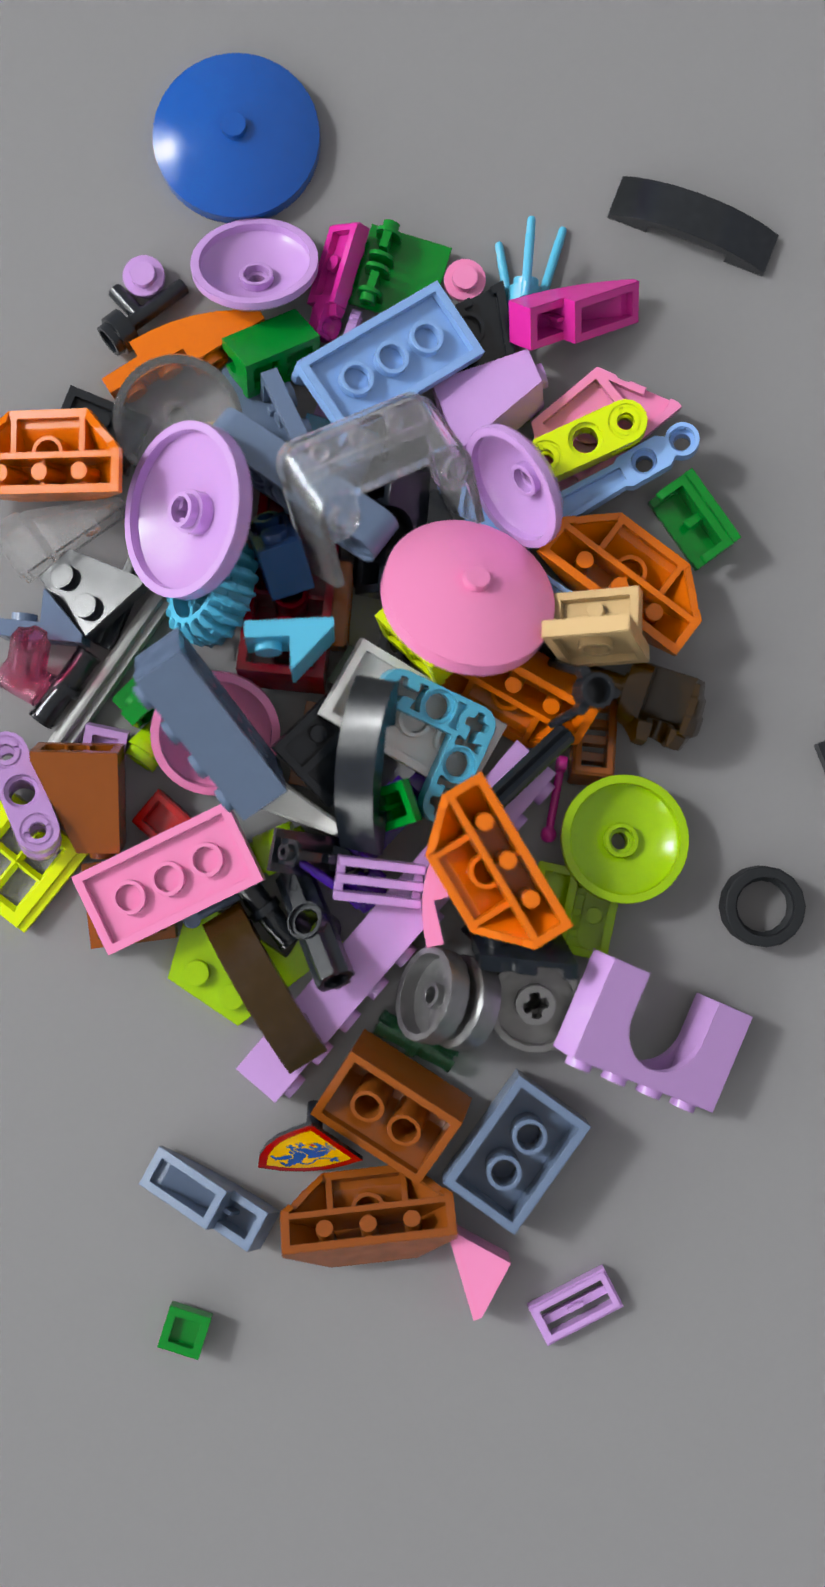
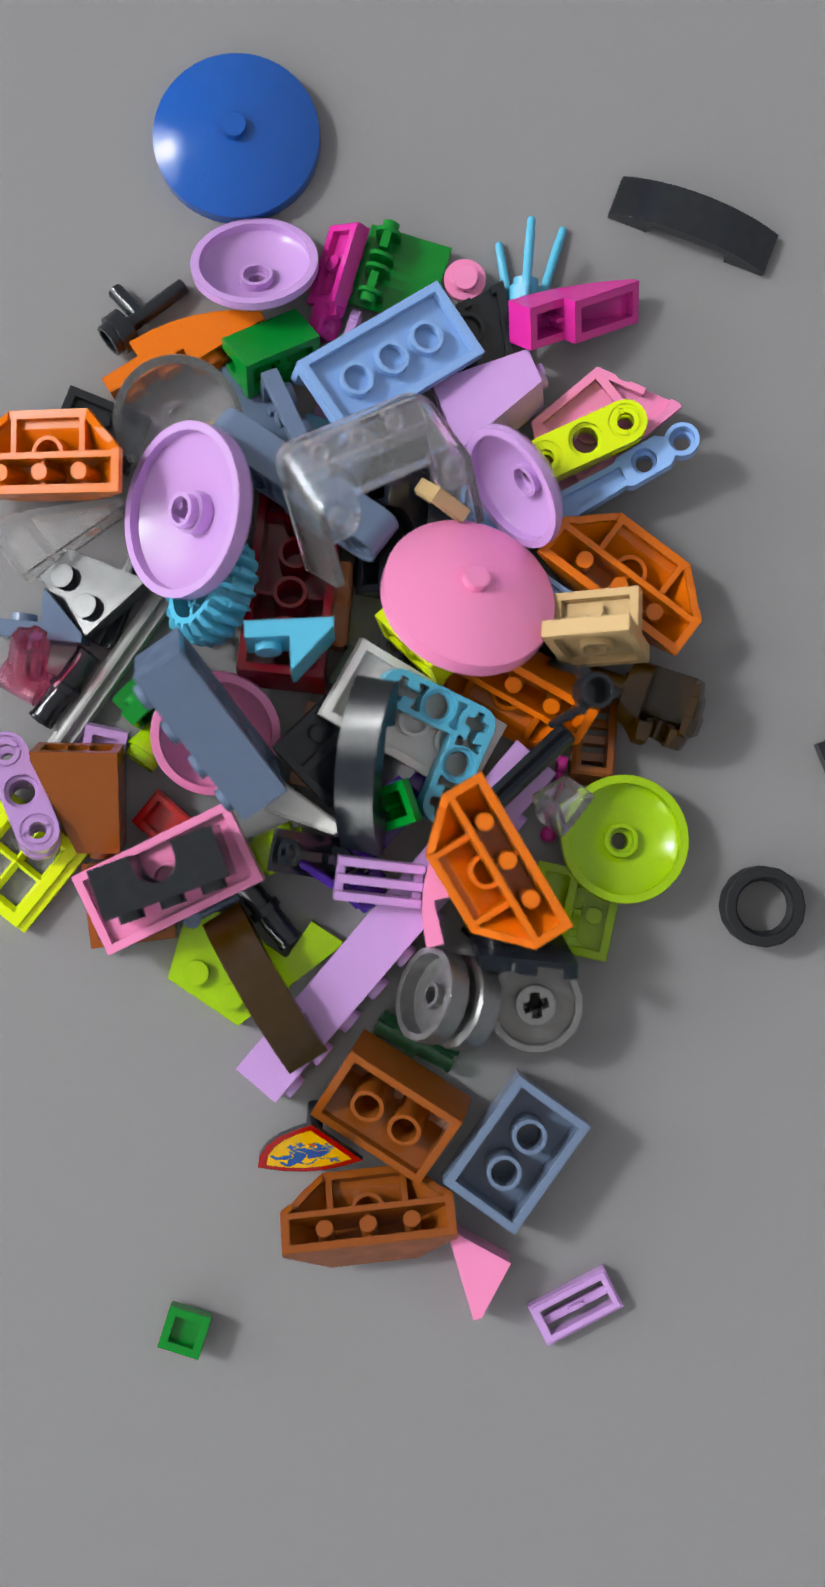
(126, 889): none -> black arch
(144, 276): lavender plate -> none
(209, 1199): sand blue slope -> none
(279, 555): dark blue slope -> none
(323, 945): black piece -> none
(441, 499): none -> tan tile
(561, 804): none -> clear slope
(598, 1036): lavender arch -> none
(694, 519): green hinge -> none

